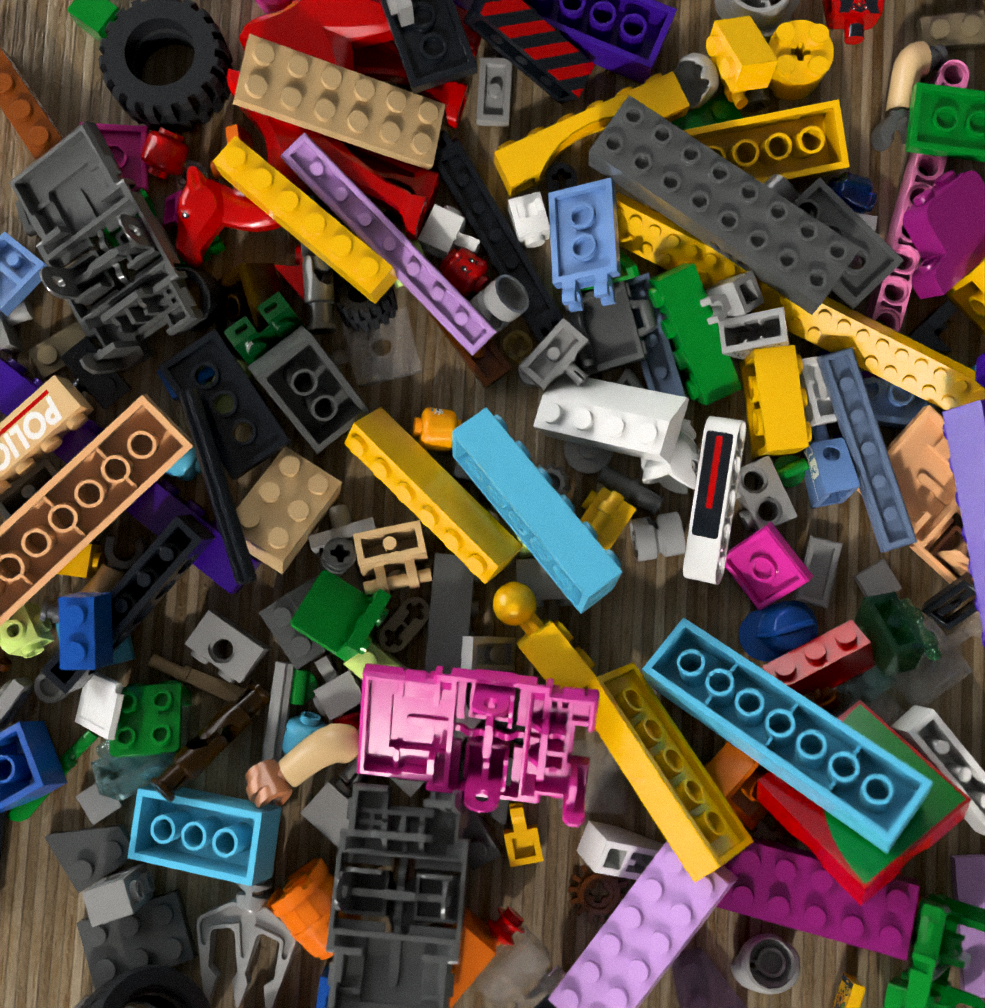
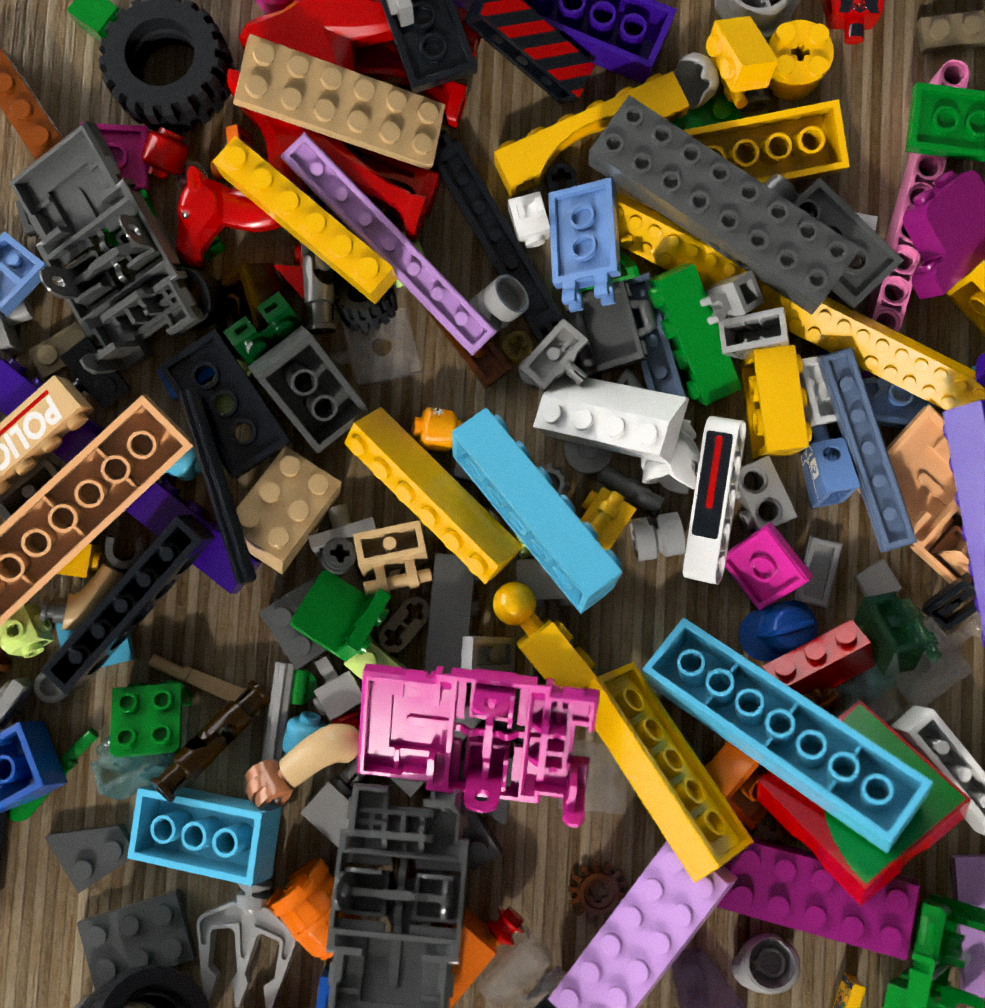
(85, 630): blue brick -> none
(97, 806): light grey tile -> none
(100, 705): white window -> none
(118, 894): light grey brick -> none
(170, 211): dark pink slope -> none
(247, 649): light grey brick -> none
(445, 232): white brick -> none
(465, 271): red head -> none
(494, 92): light grey plate -> none
(522, 840): yellow plate -> none
(616, 850): white slope -> none
(791, 470): green plate -> none
(854, 191): clear blue head -> none
(908, 69): piece -> none
(932, 326): black slope -> none

